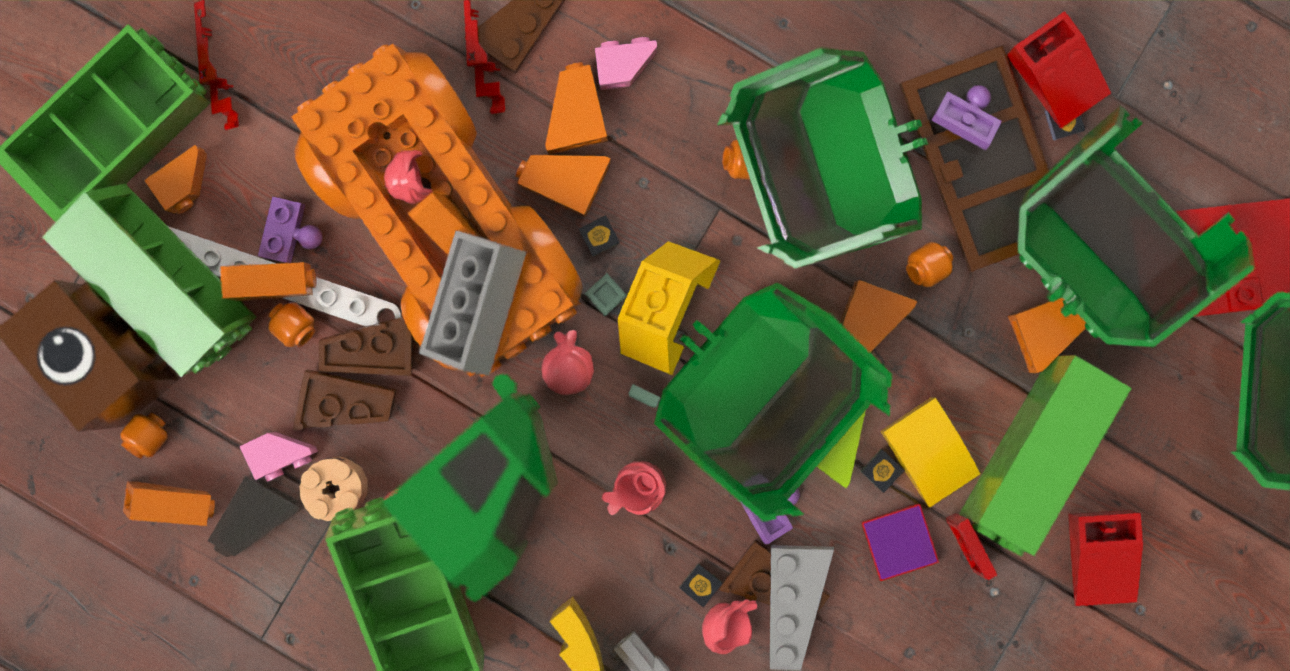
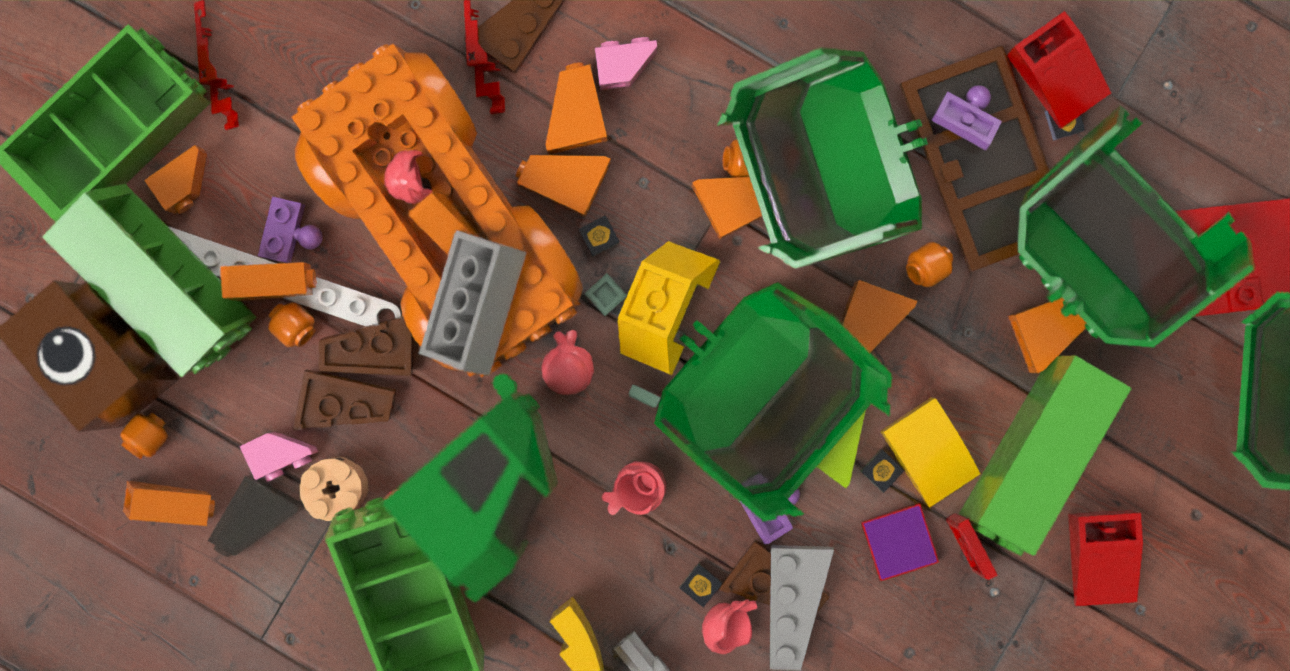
(728, 203): none -> orange slope

